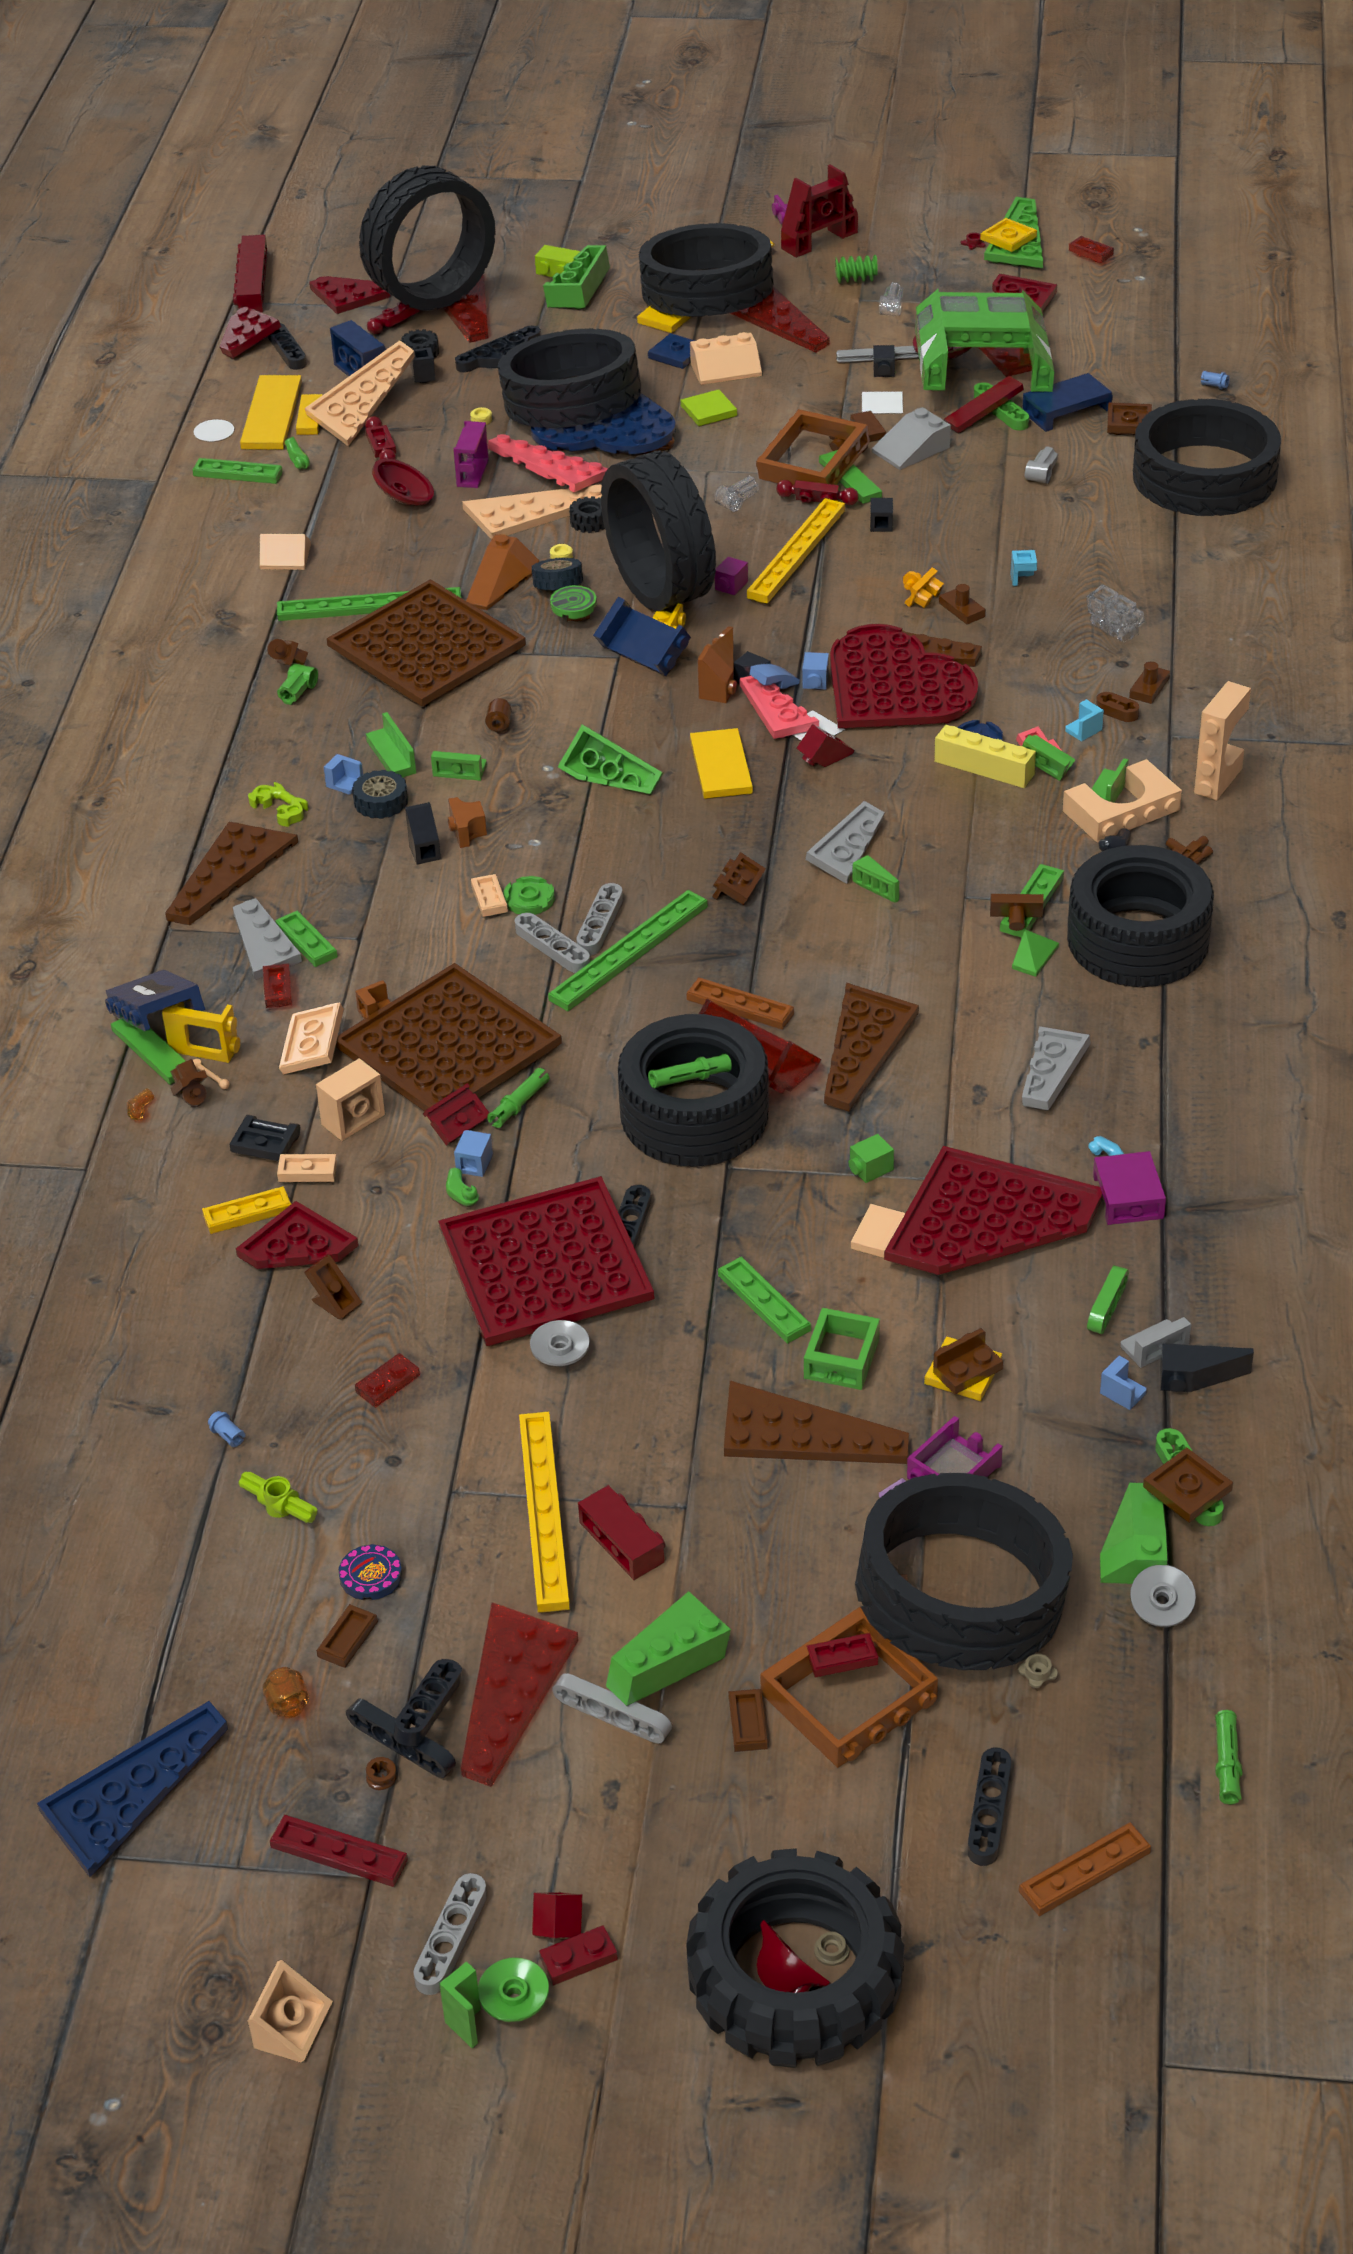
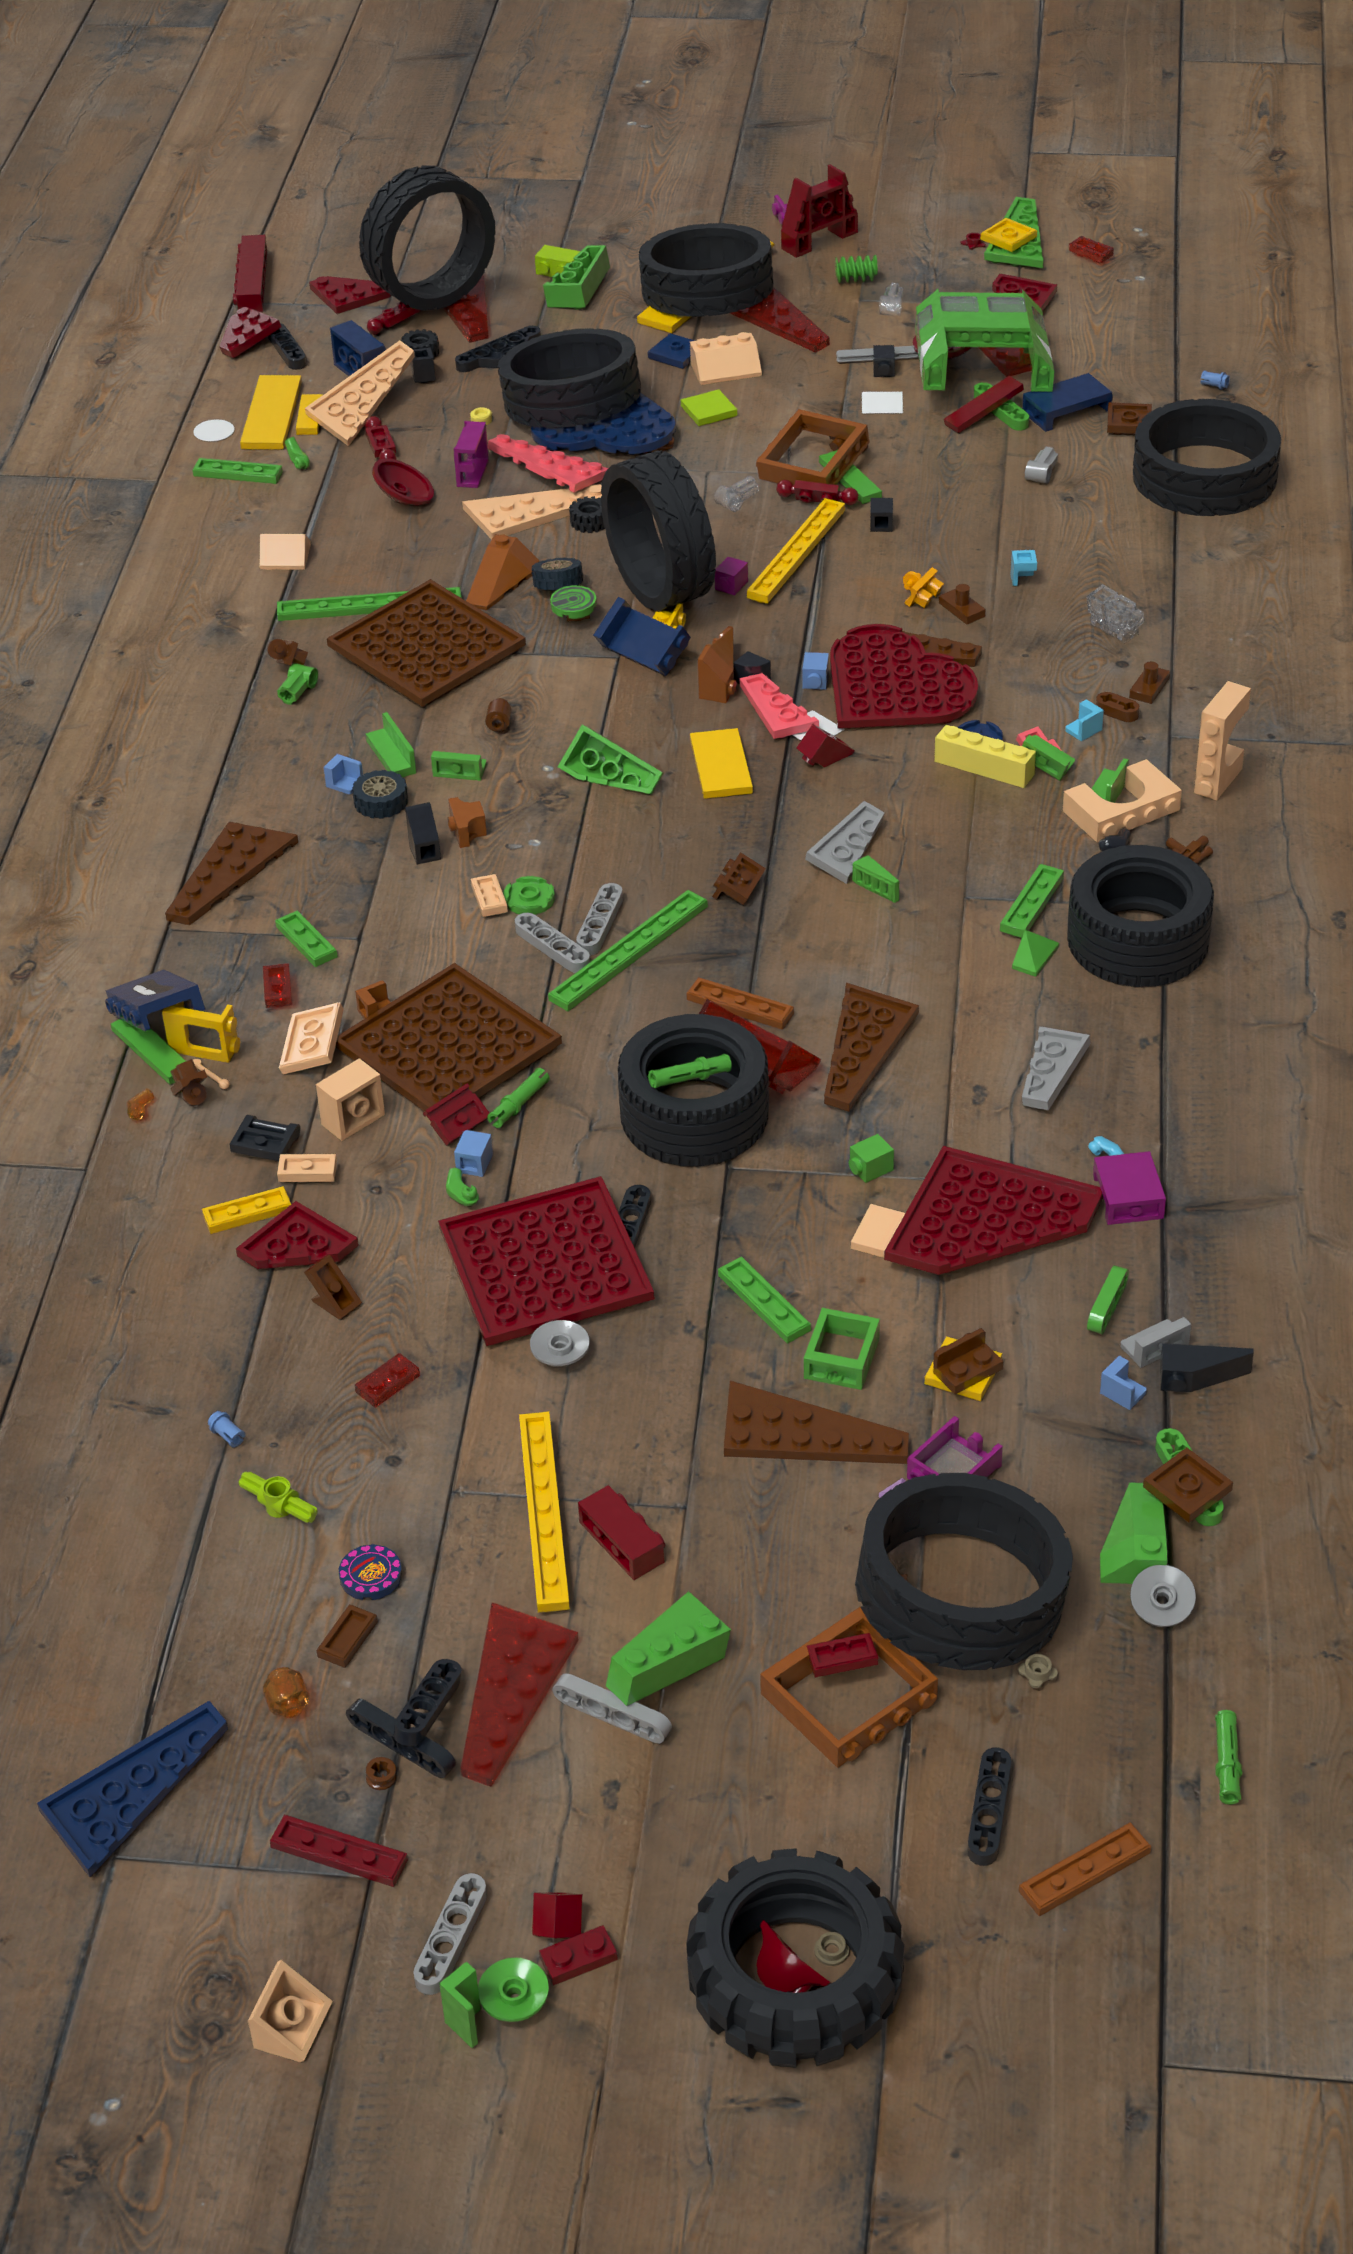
(263, 938): light grey wing -> none
(286, 814): lime helmet -> none
(561, 551): light yellow tile -> none
(747, 1720): reddish brown tile -> none
(769, 674): medium blue slope -> none
(875, 429): reddish brown tile -> none
(914, 439): light grey slope -> none
(1016, 908): reddish brown tile -> none

